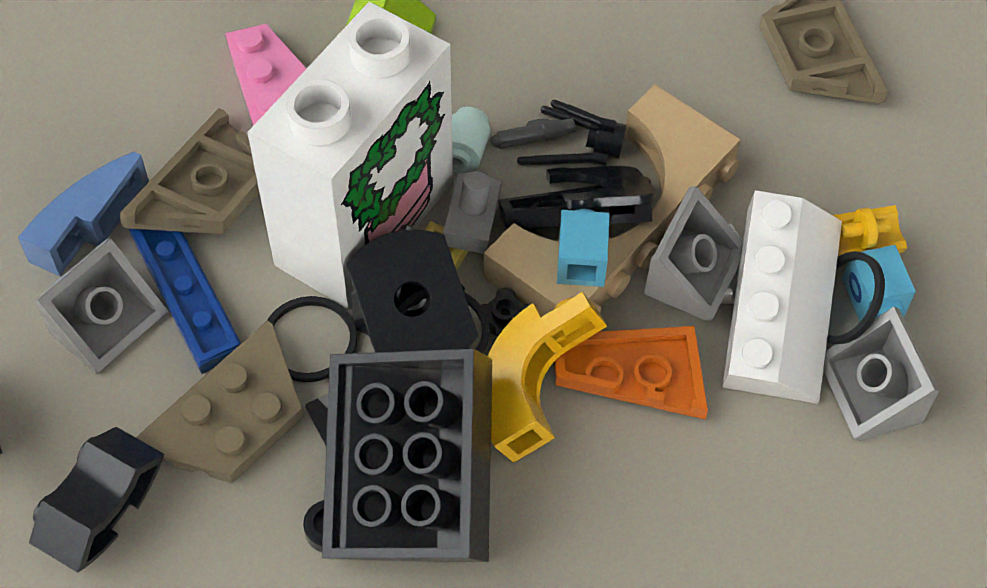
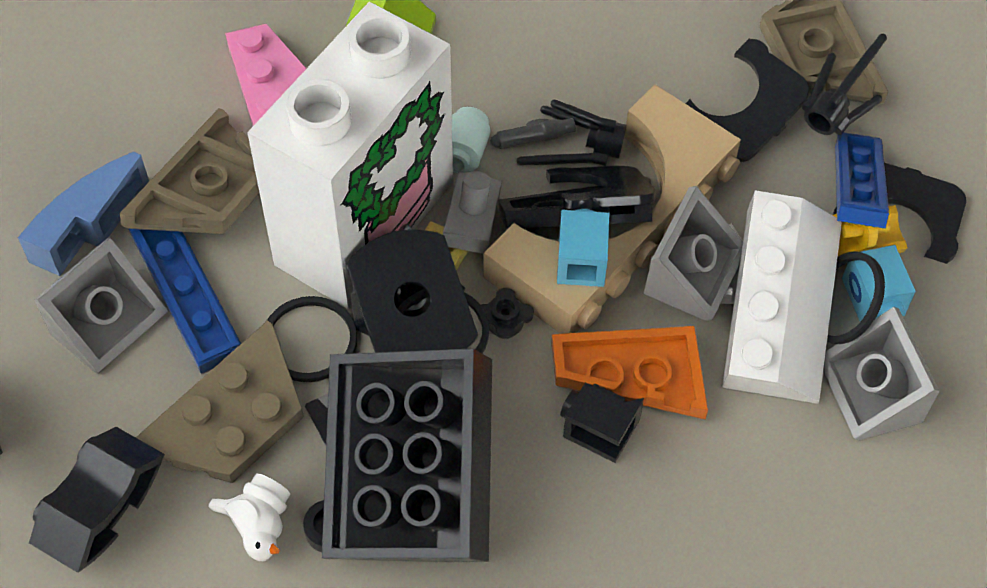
(257, 515): none -> white animal
(519, 366): yellow arch -> none
(600, 420): none -> black window
(777, 100): none -> black piece
(828, 110): none -> black plant
(861, 180): none -> blue tile
(934, 200): none -> black piece

